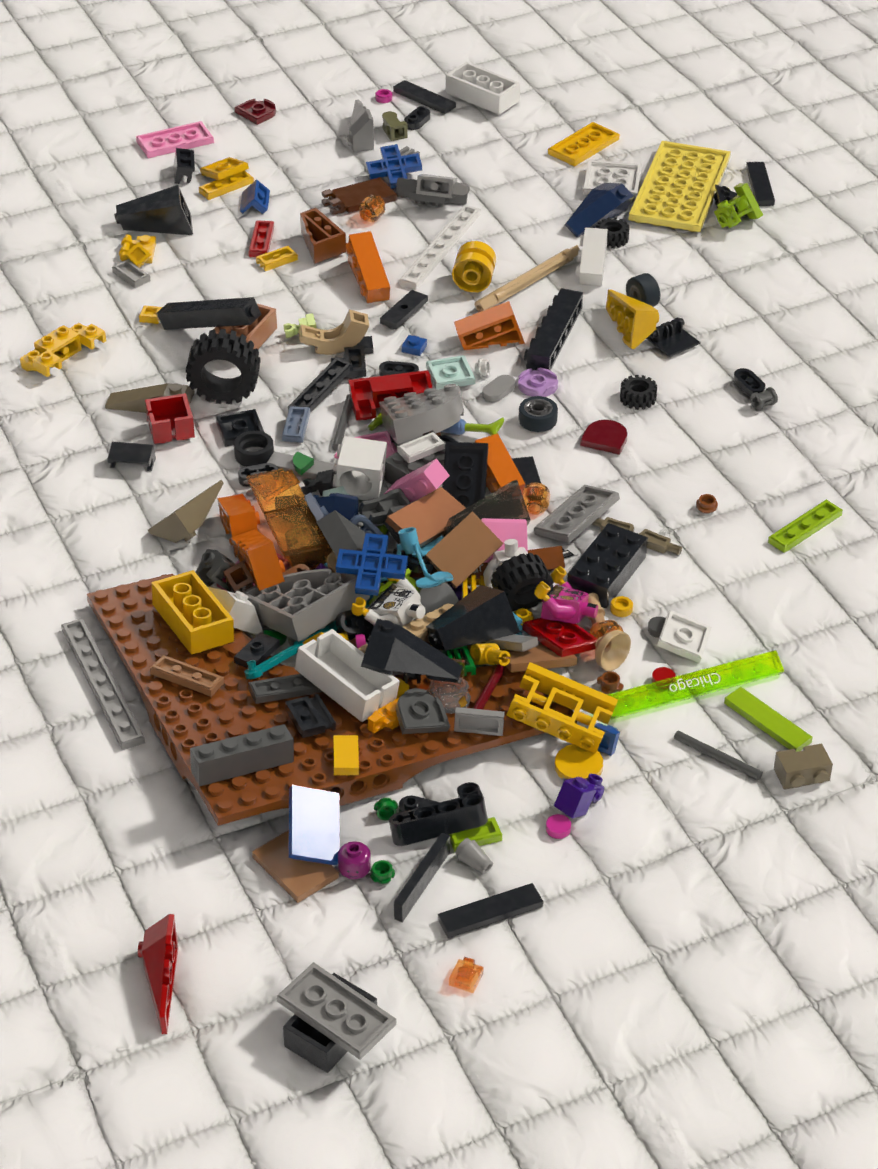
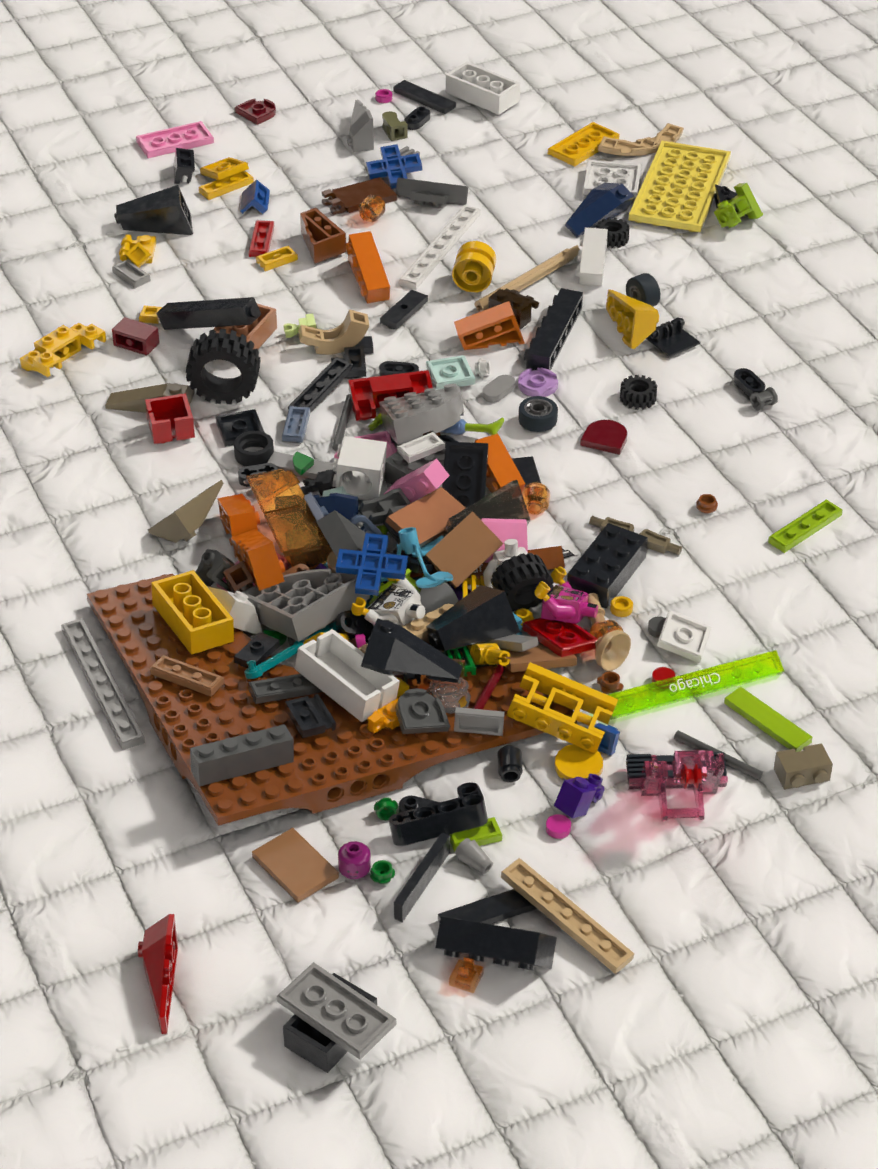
(131, 453): black hinge -> none
(135, 336): none -> dark red brick
(314, 825): tile -> none
(346, 754): yellow tile -> none
(414, 345): blue plate -> none
(440, 186): light grey brick -> none
(495, 942): none -> black wedge
(510, 763): none -> black brick
(520, 304): none -> dark brown brick
(567, 915): none -> tan plate
(576, 513): light grey tile -> none
(642, 146): none -> tan tile
(685, 769): none -> clear pink container
(760, 183): black tile -> none

